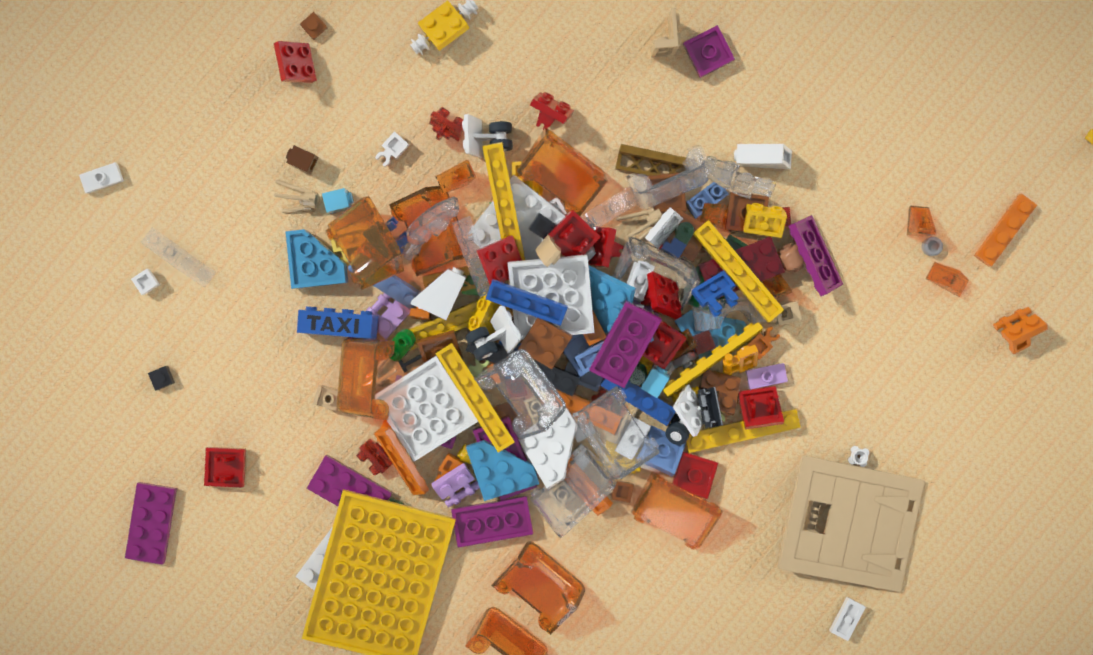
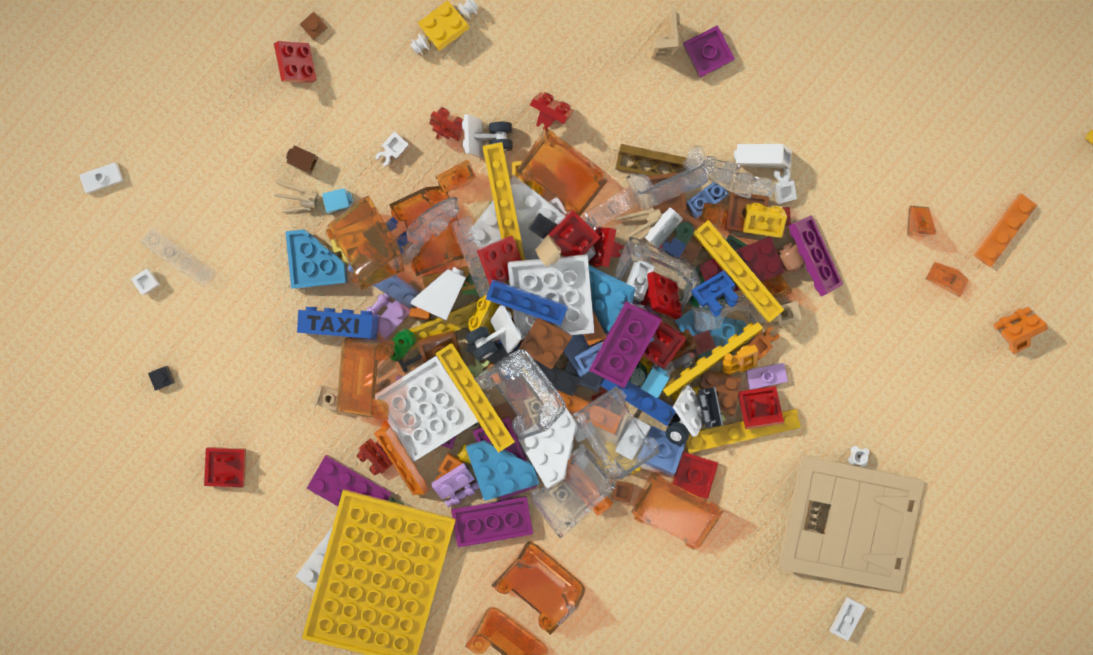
(150, 523): magenta plate -> none
(785, 188): none -> white plate
(932, 246): light grey tile -> none

